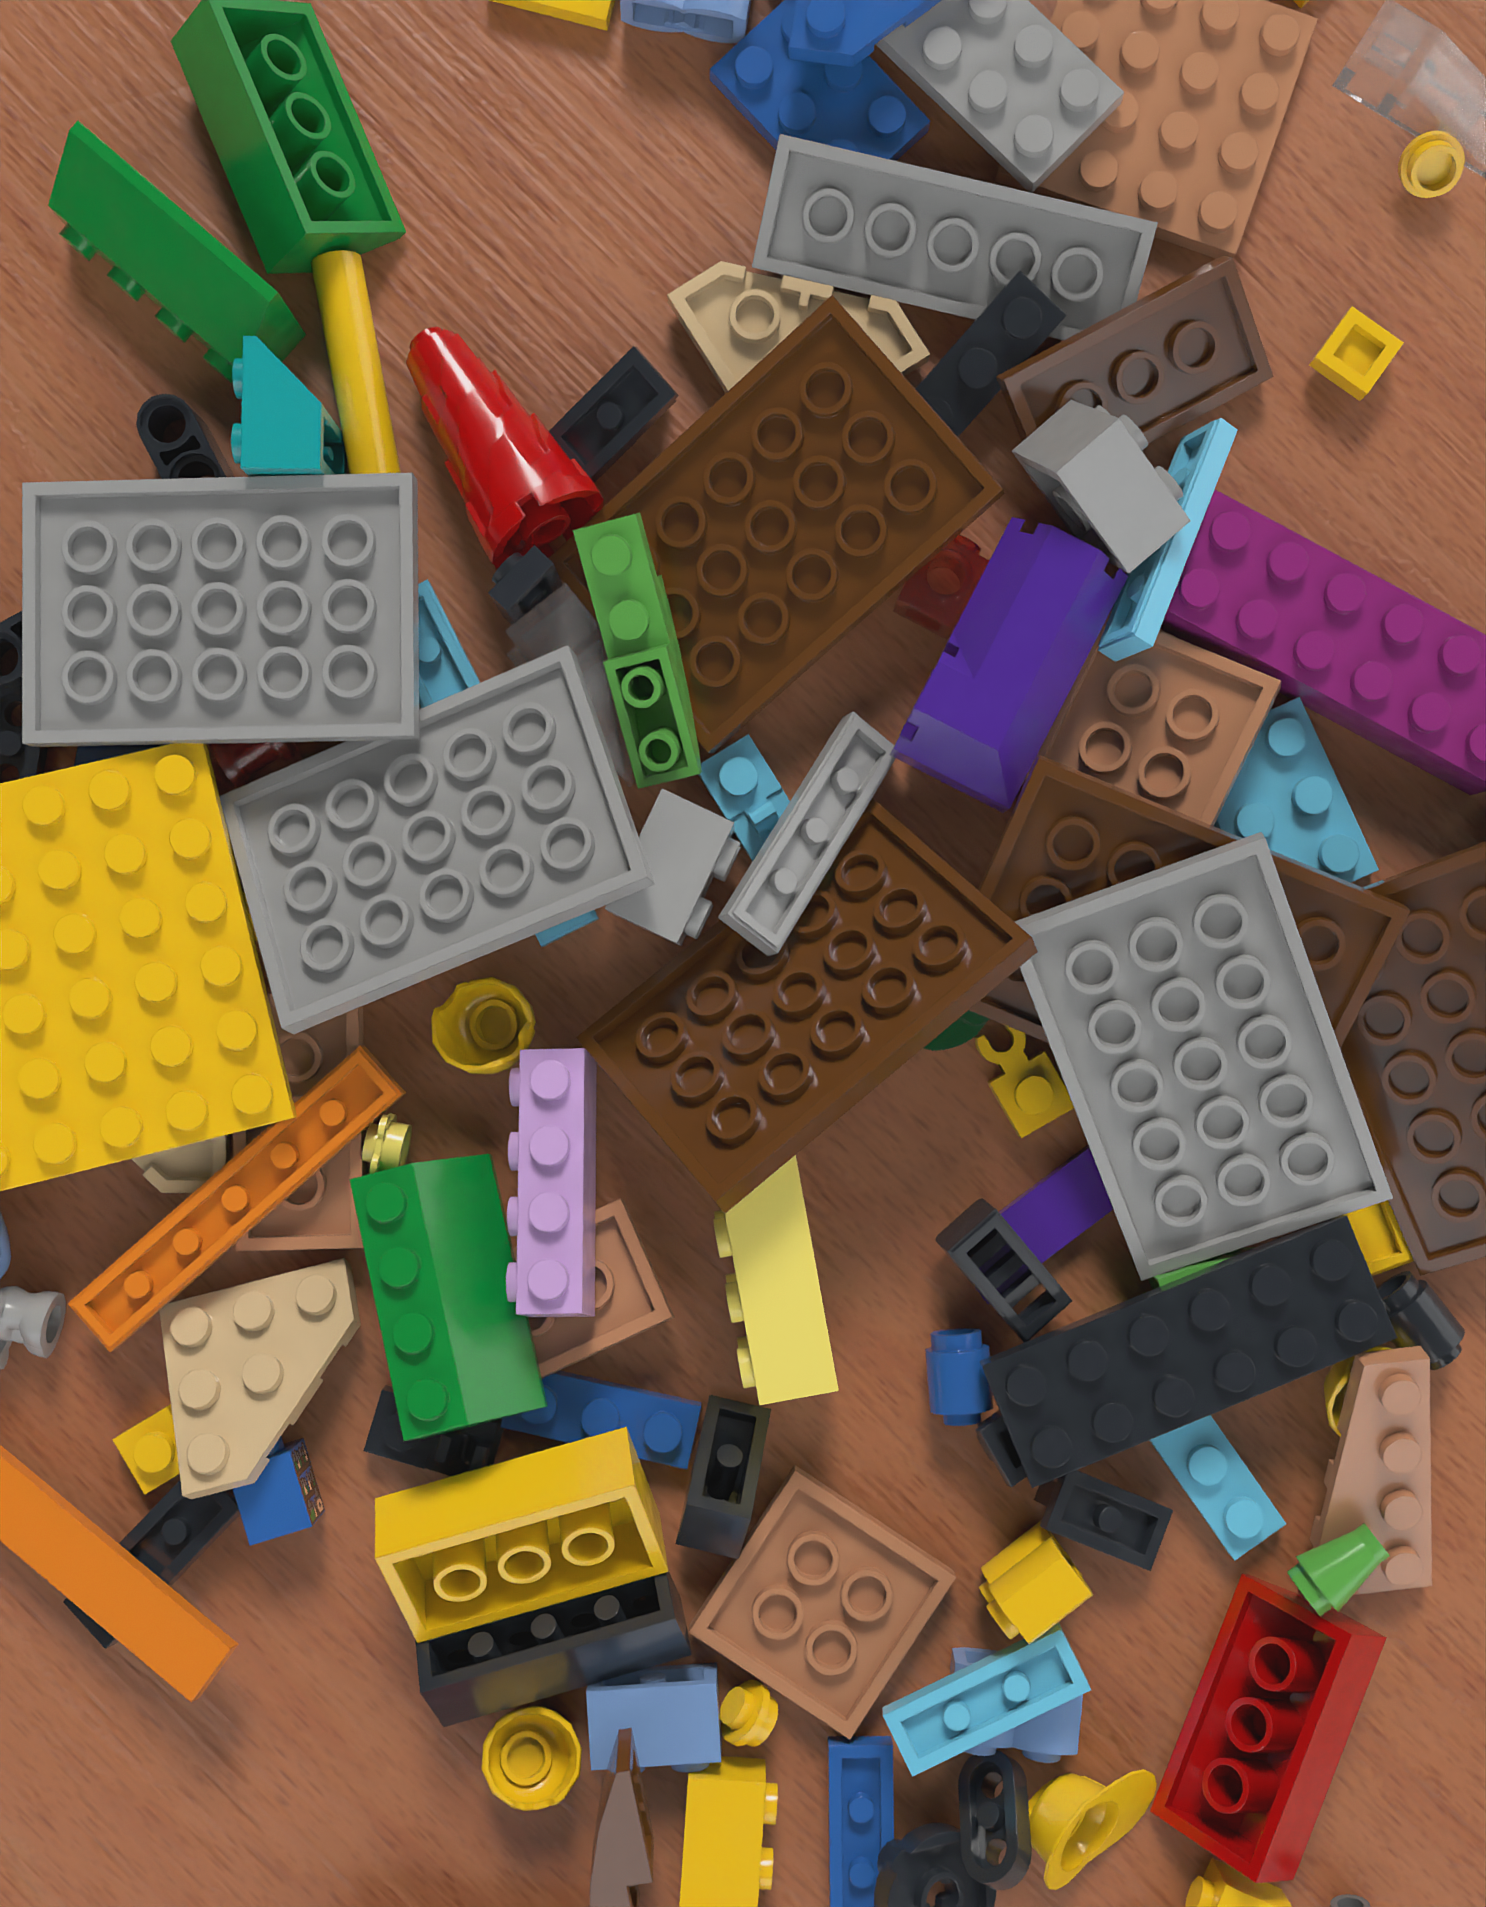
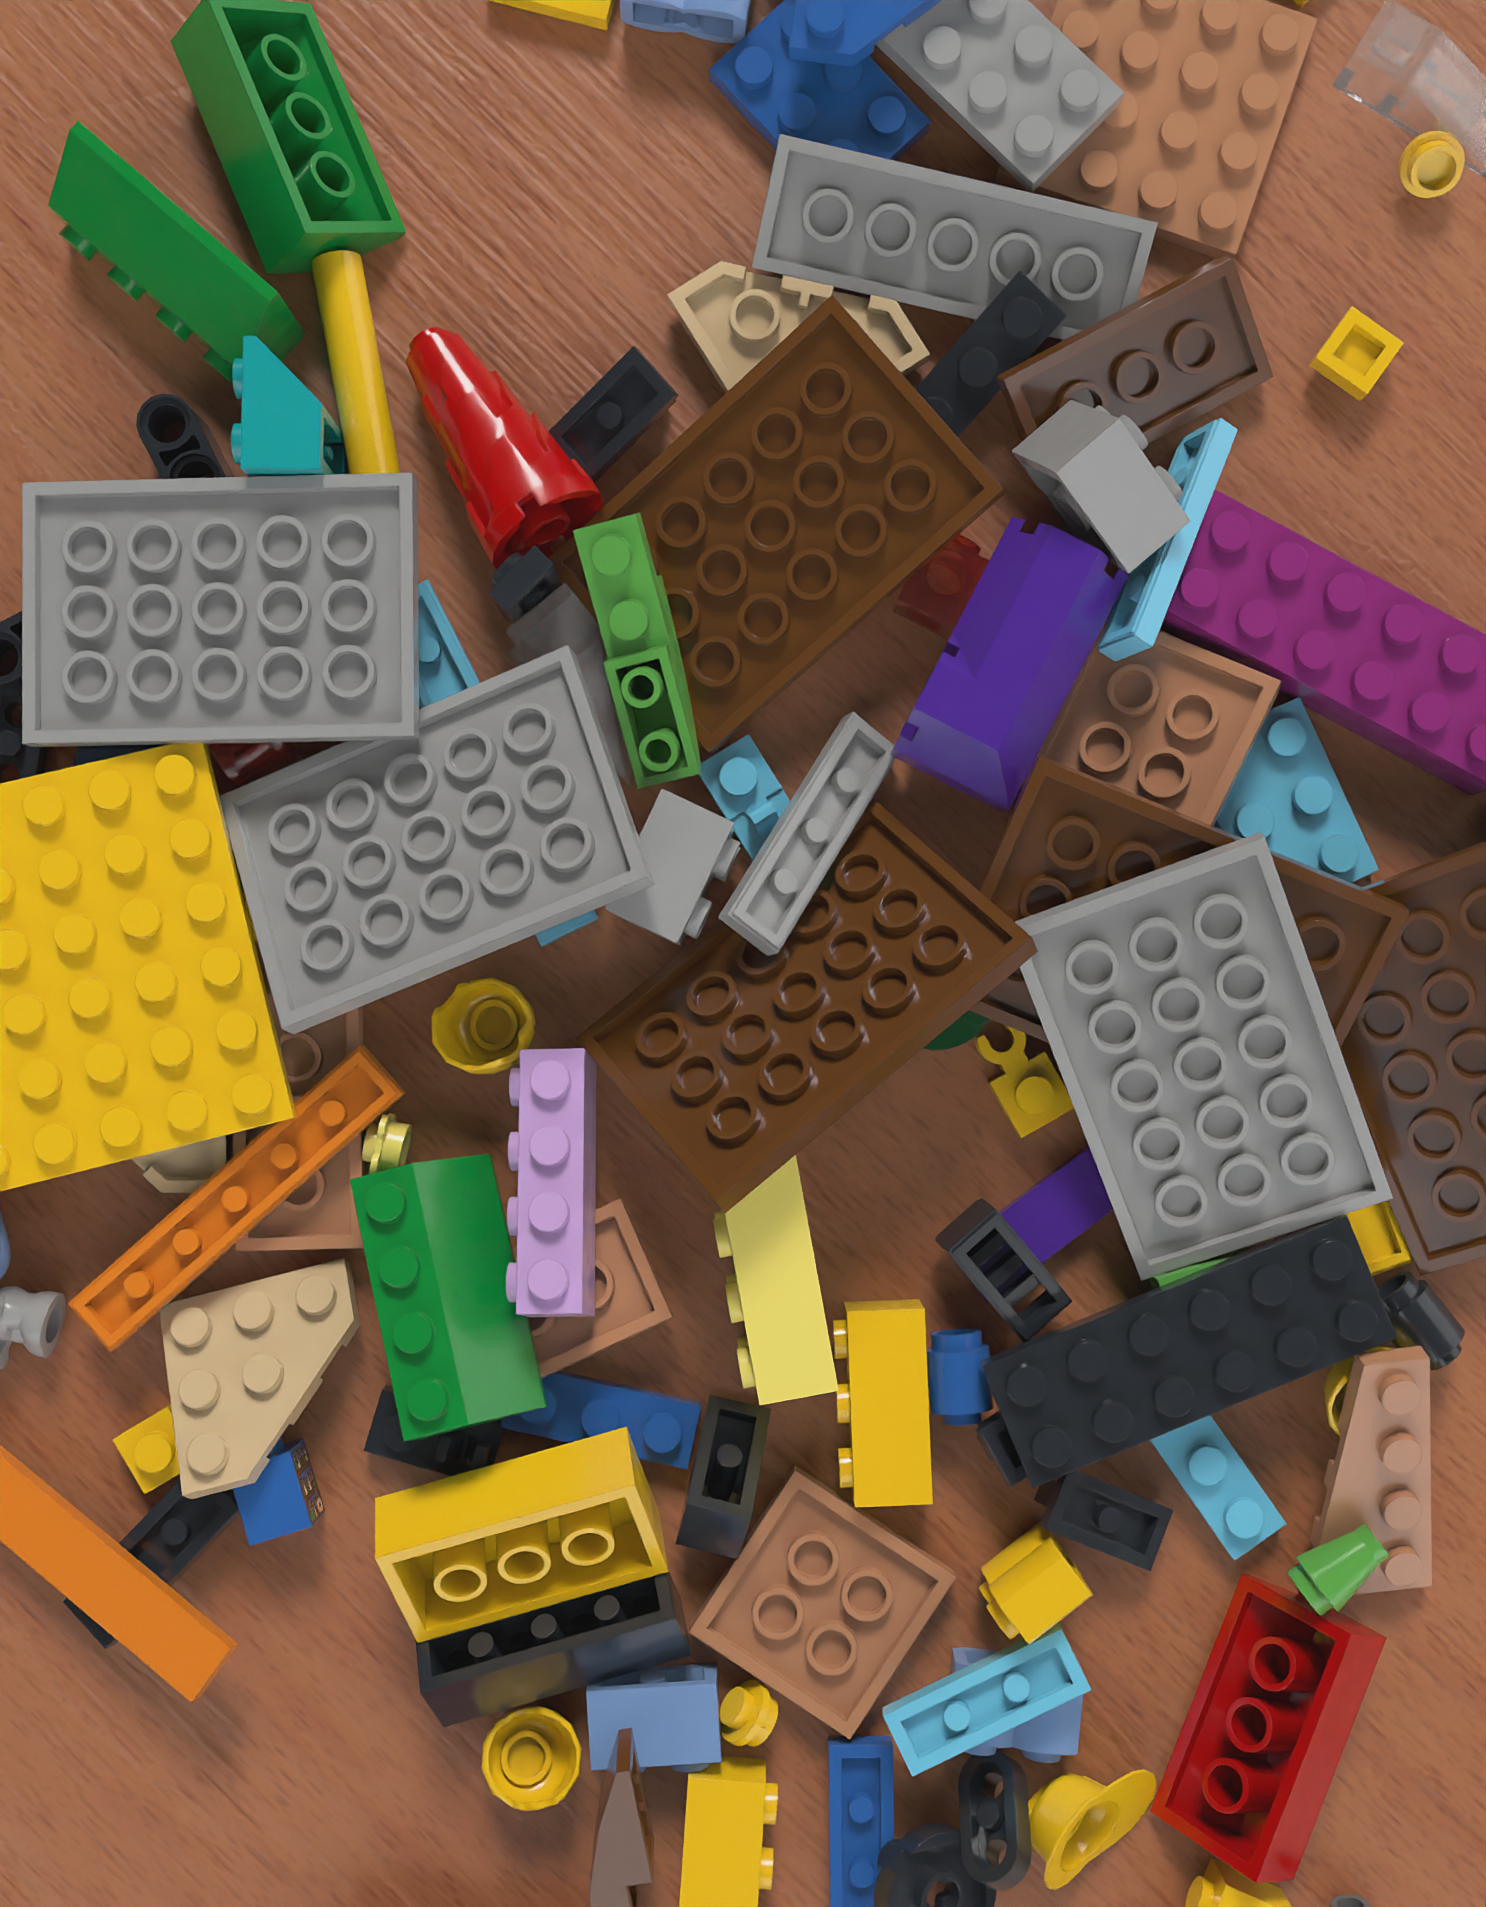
(884, 1403): none -> yellow brick

